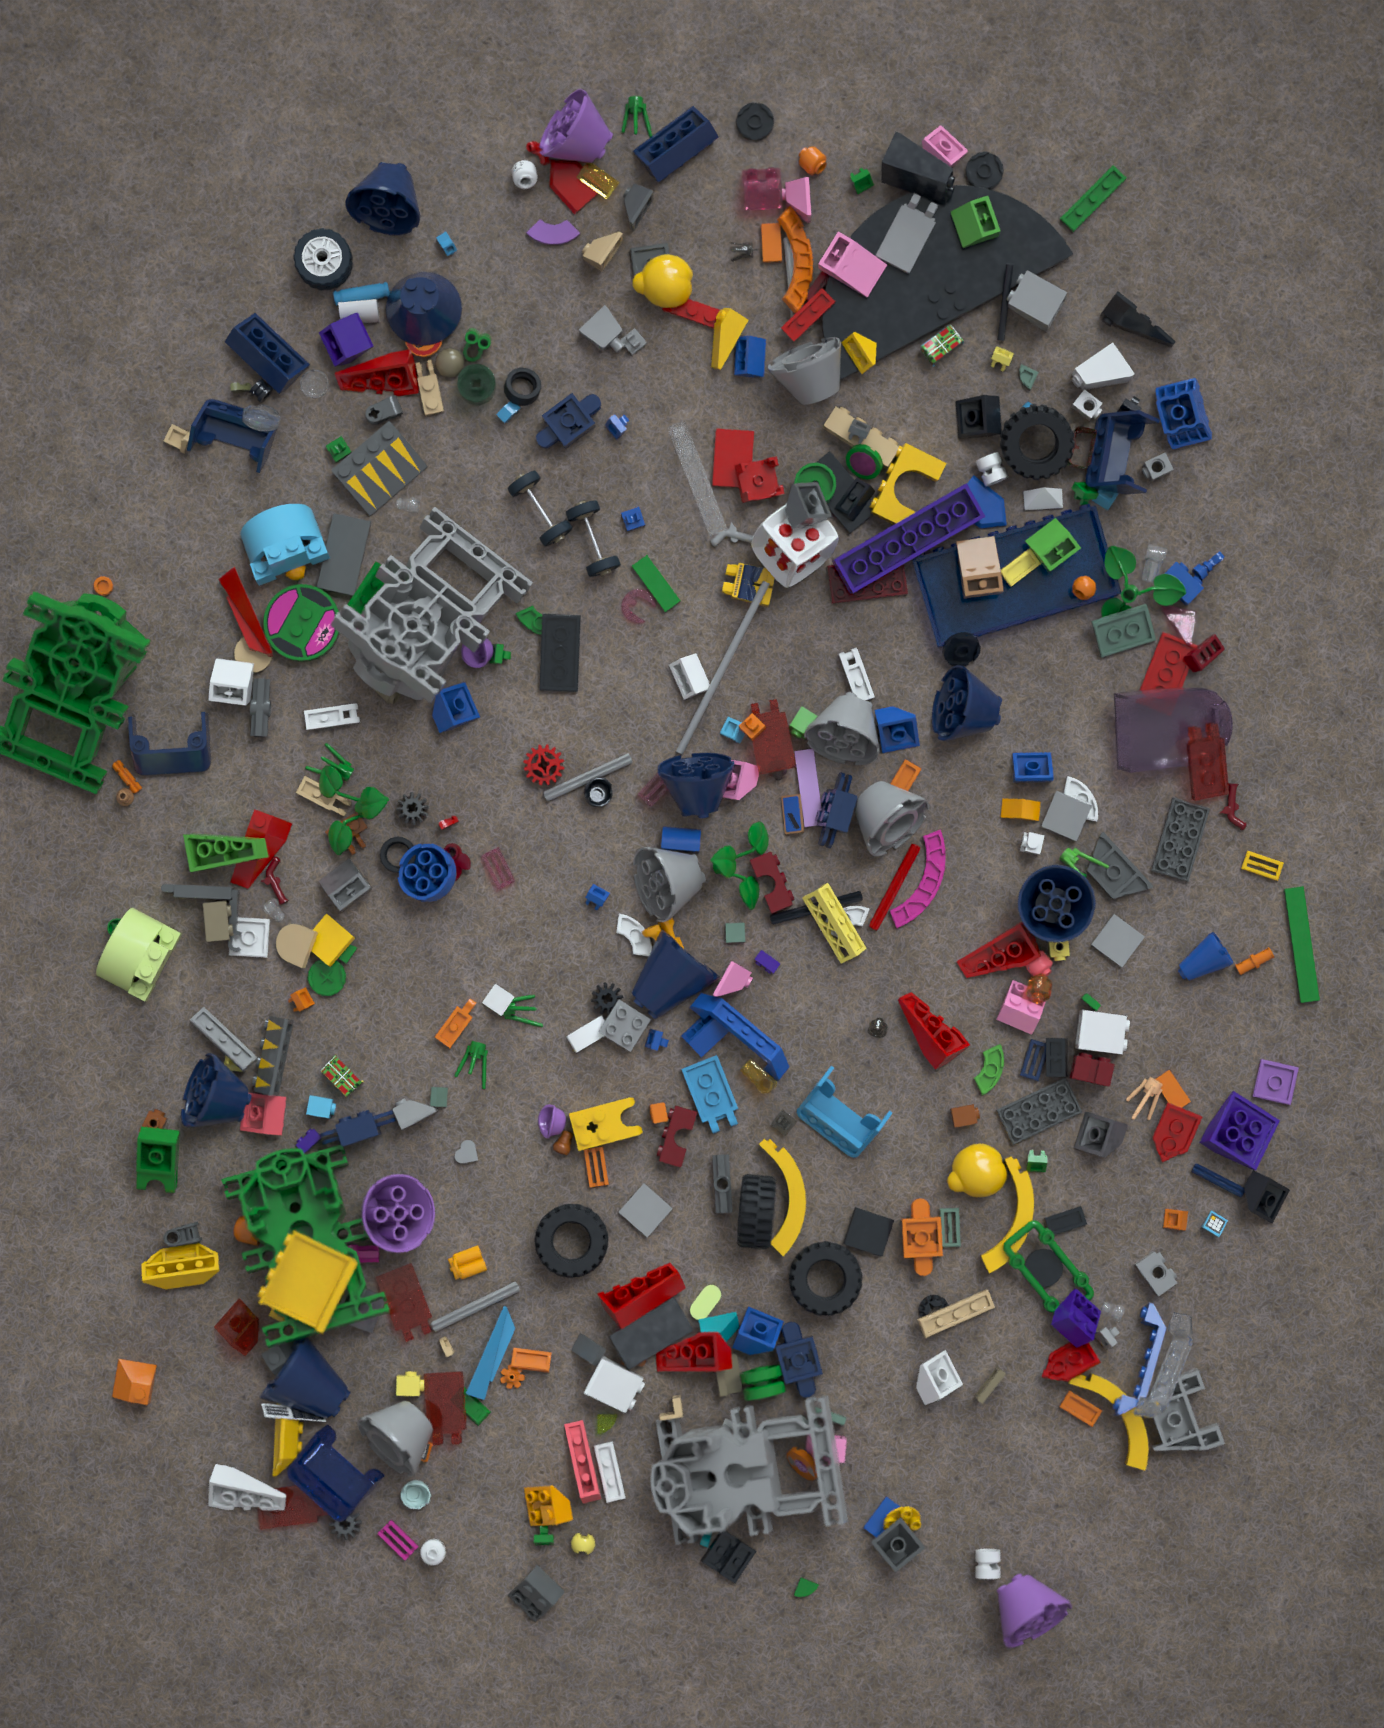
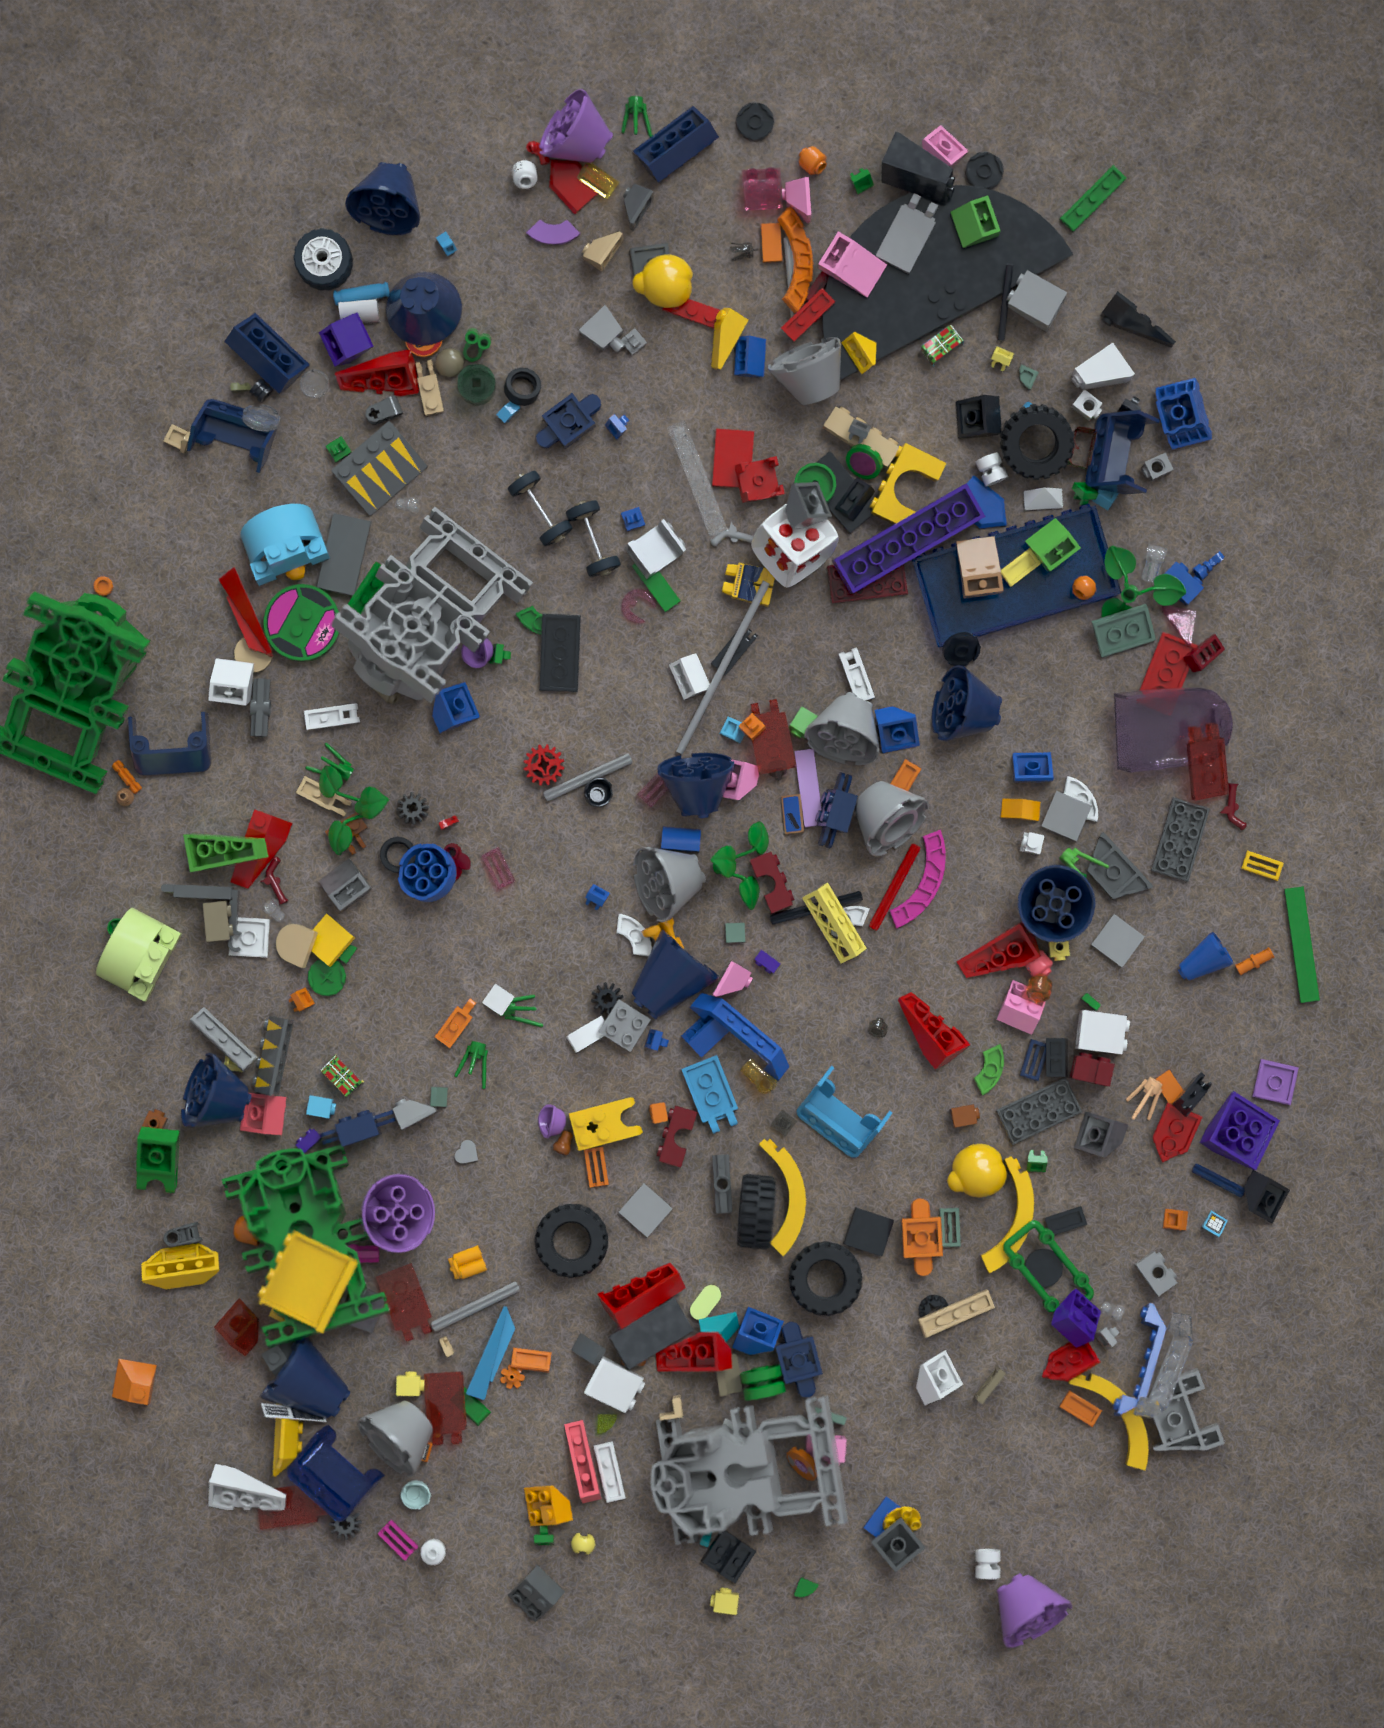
(655, 549): none -> panel
(725, 1601): none -> light yellow brick
(741, 649): none -> black hinge
(1191, 1095): none -> black hinge

